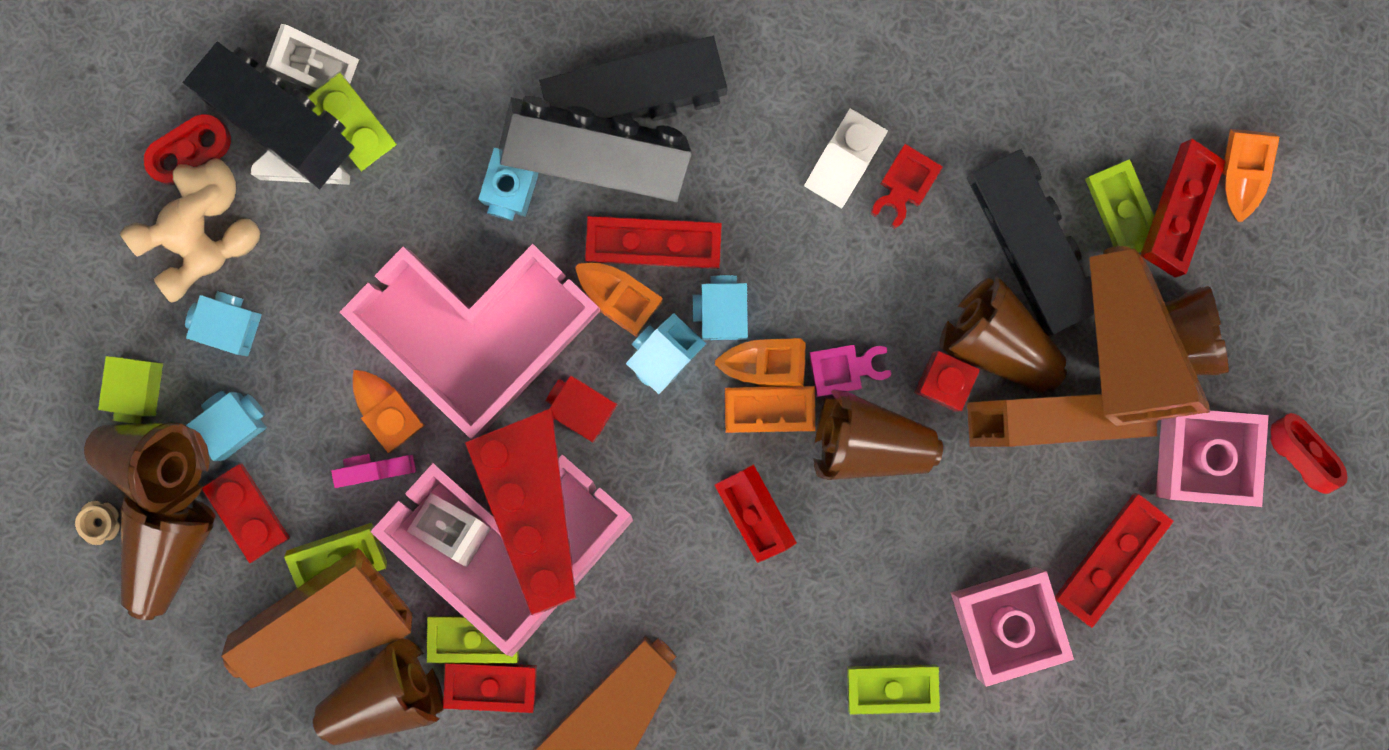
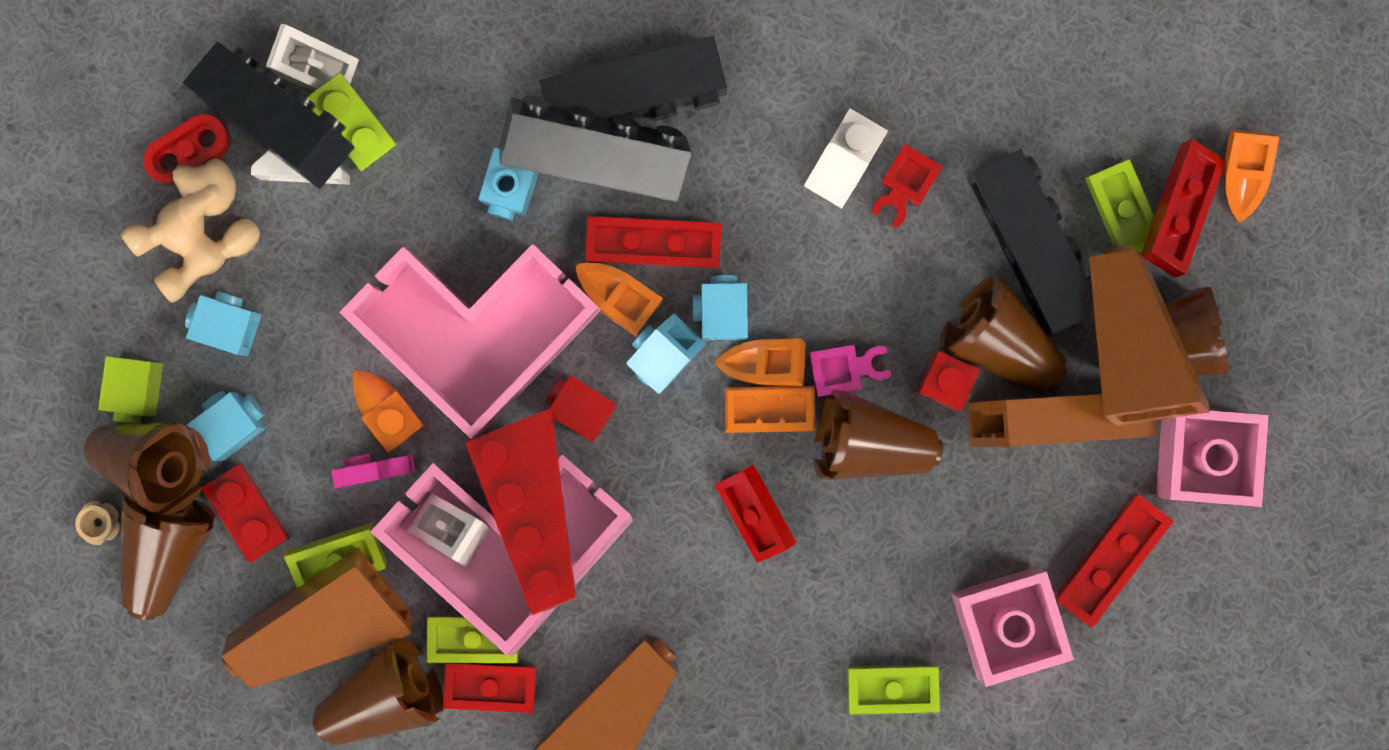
(1308, 454): red plate -> none

